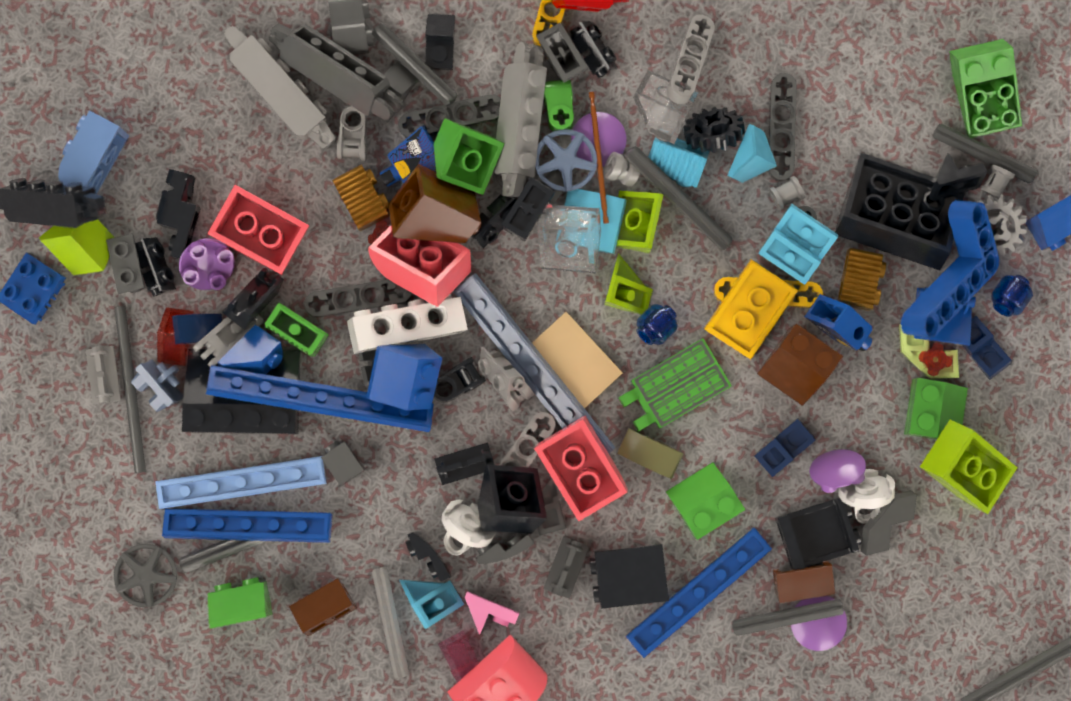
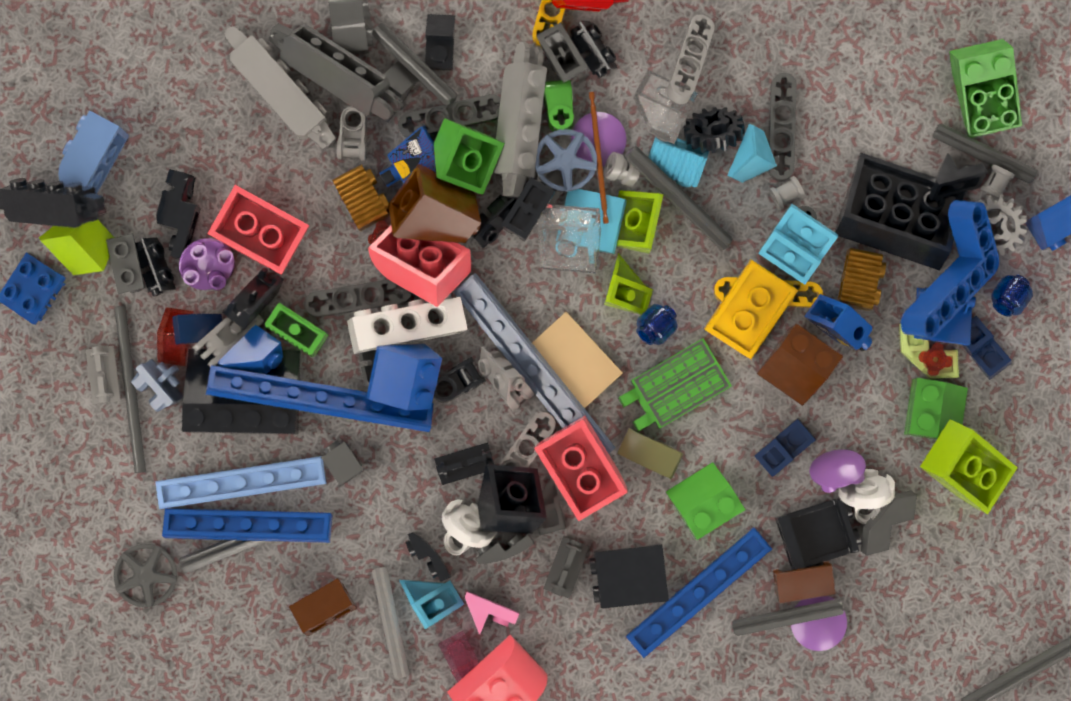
(238, 604): bright green slope -> none

